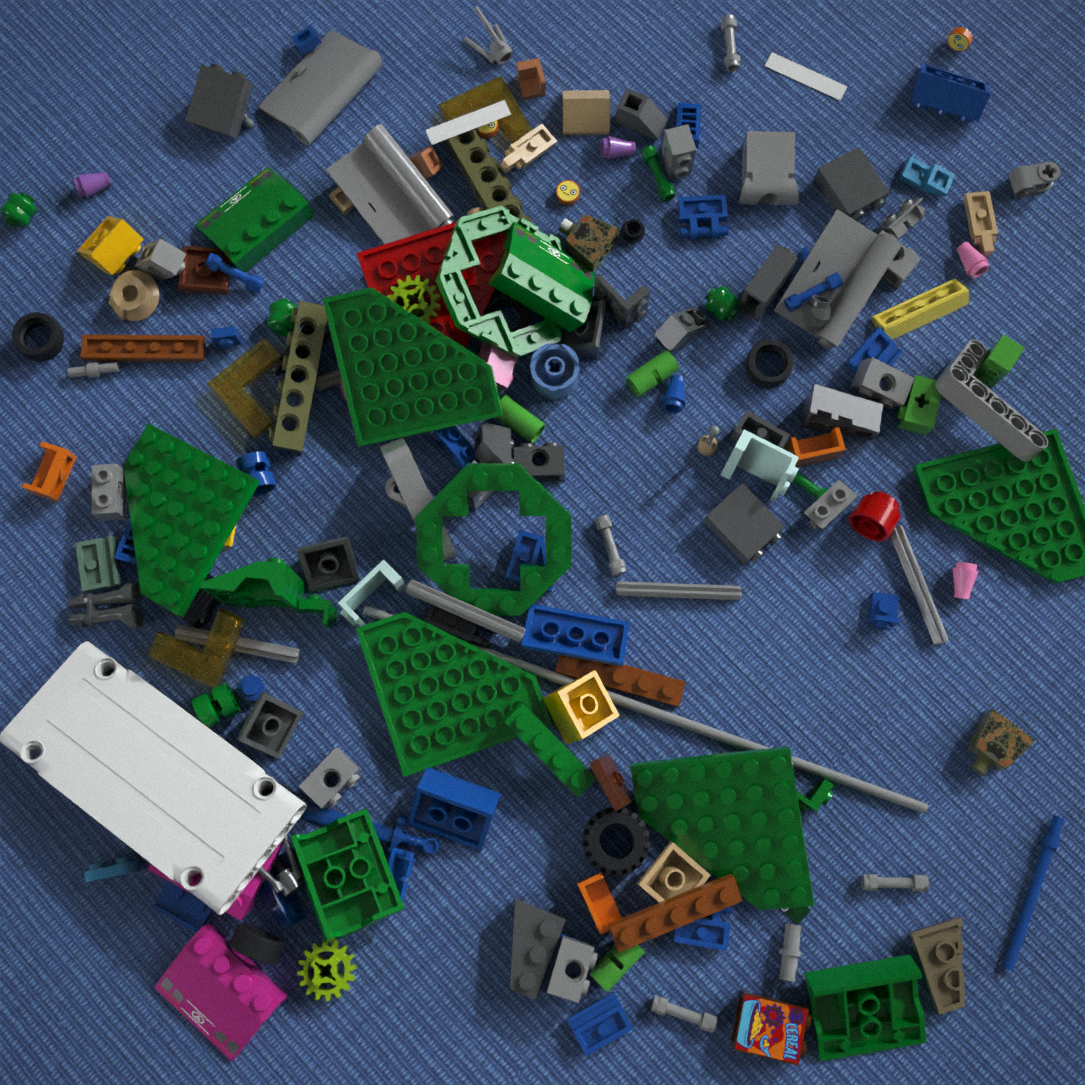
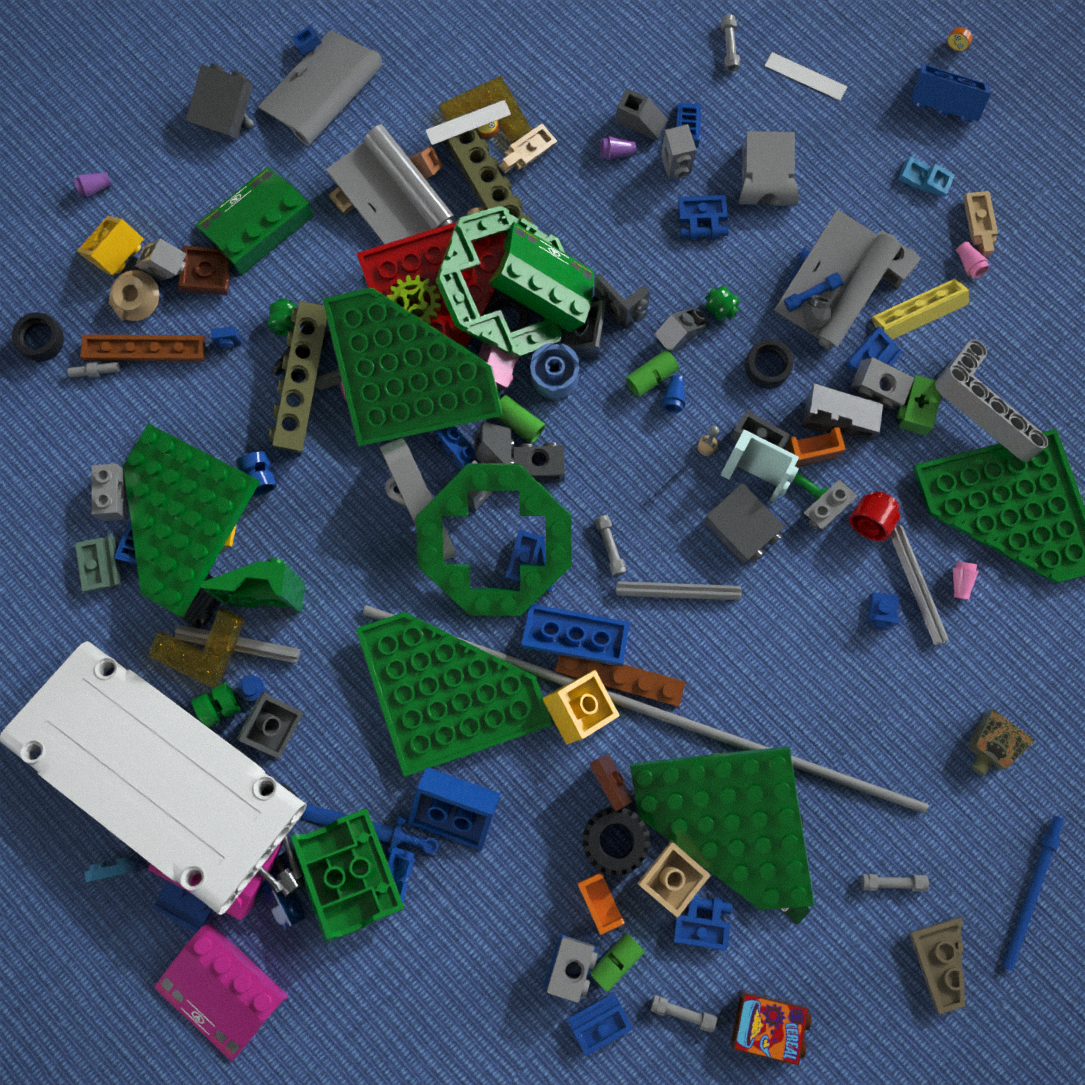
(18, 210): green piece -> none
(52, 472): orange panel -> none
(129, 614): dark grey piece -> none
(215, 263): blue bar -> none
(231, 382): clear yellow plate -> none
(257, 944): black tyre -> none
(315, 604): green bracket -> none
(316, 783): light grey brick -> none
(328, 563): dark grey slope -> none
(336, 978): lime gear -> none
(367, 586): light aqua panel -> none
(456, 626): black hinge -> none
(465, 610): light grey axle -> none
(499, 49): light grey plant -> none
(531, 78): nougat panel -> none
(533, 946): dark grey wedge -> none
(549, 749): green arch -> none
(568, 192): tile -> none
(586, 112): tan slope -> none
(589, 240): torso -> none
(636, 225): black plate -> none
(665, 189): green bar -> none
(674, 912): dark orange plate -> none
(767, 282): dark grey brick -> none
(790, 952): light grey pin -> none
(820, 795): green bracket -> none
(852, 185): dark grey brick -> none
(865, 1007): green piece -> none
(909, 212): light grey hinge -> none
(998, 361): bright green brick -> none
(1033, 178): light grey piece -> none

